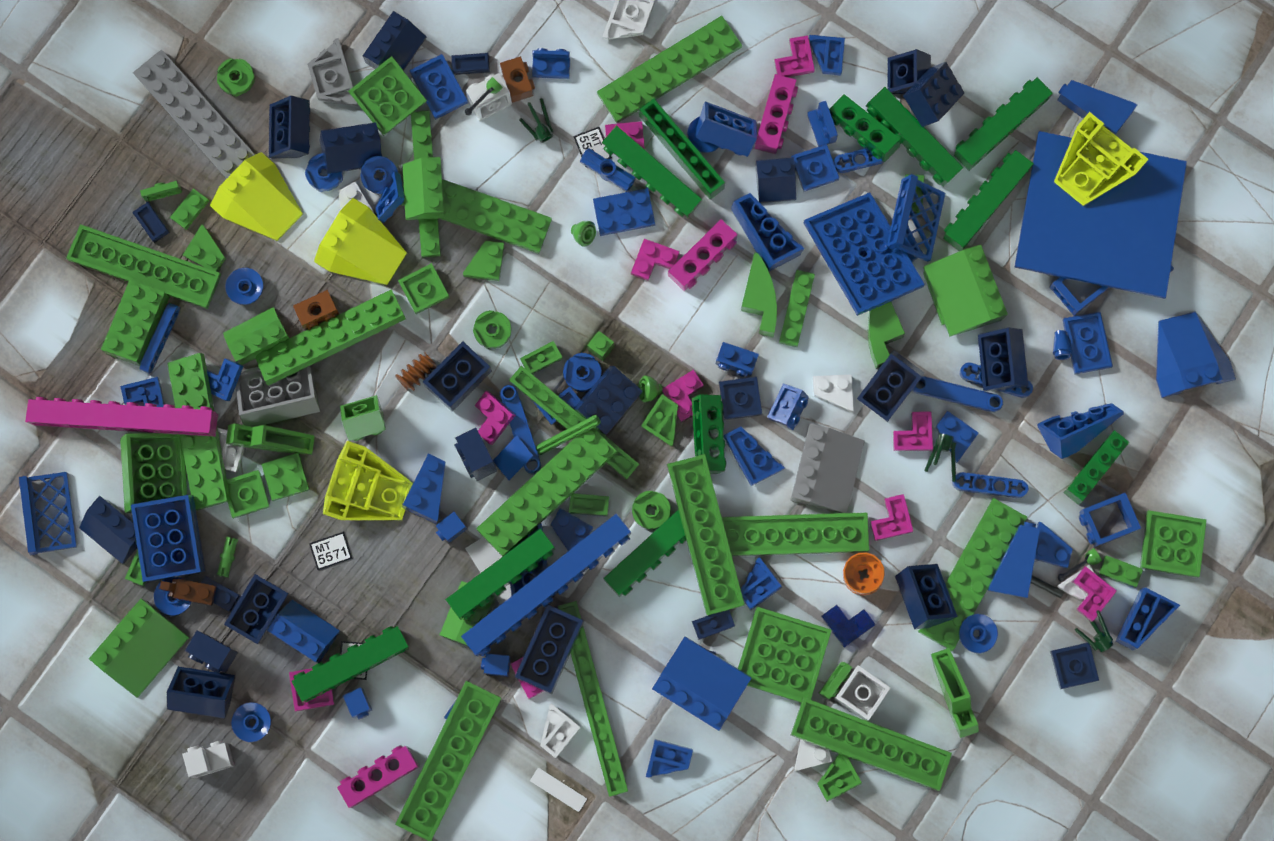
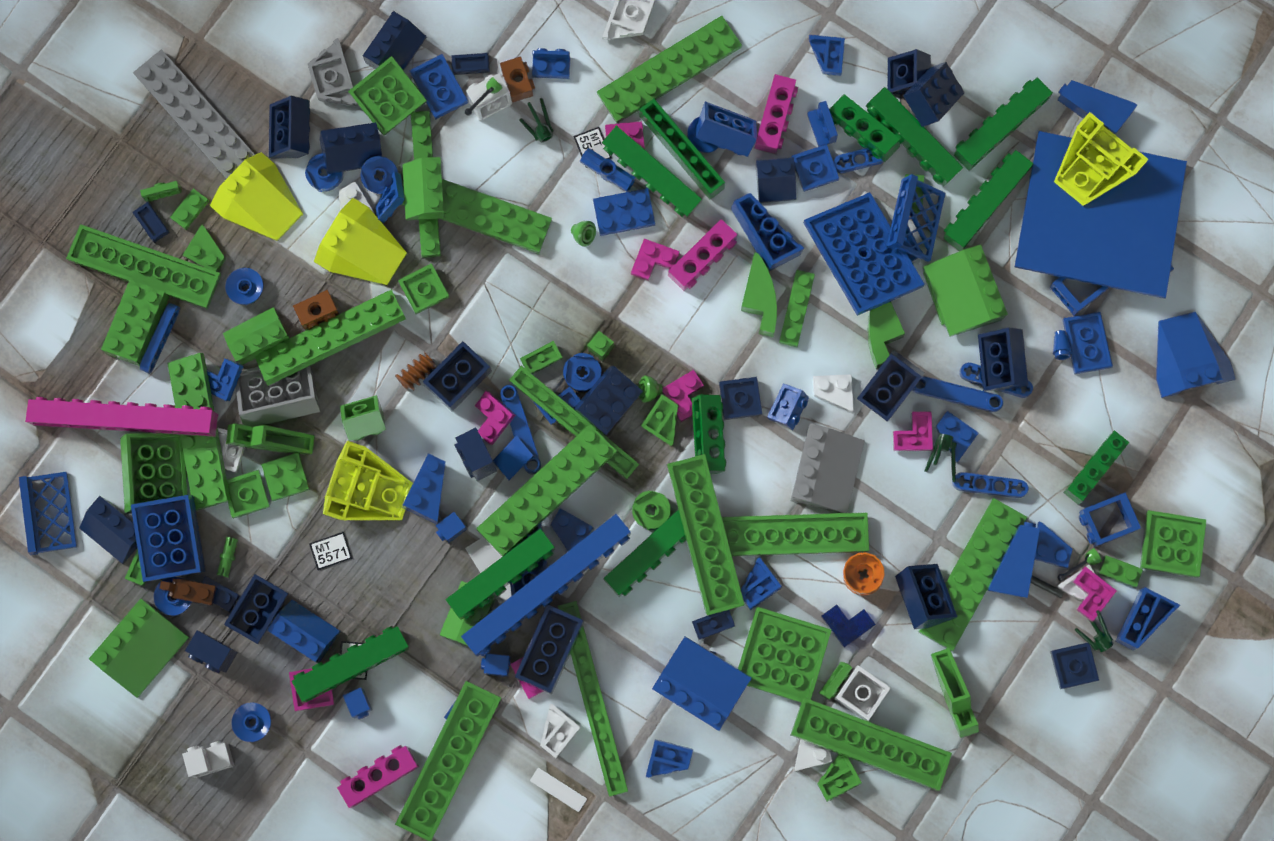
(144, 391): blue plate -> none
(200, 692): dark blue slope -> none
(238, 86): bright green plate -> none
(486, 262): bright green wing -> none
(490, 340): bright green plate -> none
(568, 434): bright green axle -> none
(589, 504): bright green plate -> none
(736, 359): blue bracket -> none
(751, 457): blue wing -> none
(800, 61): dark pink plate -> none
(898, 521): dark pink plate -> none
(987, 633): blue dish -> none
(1072, 433): blue wedge -> none

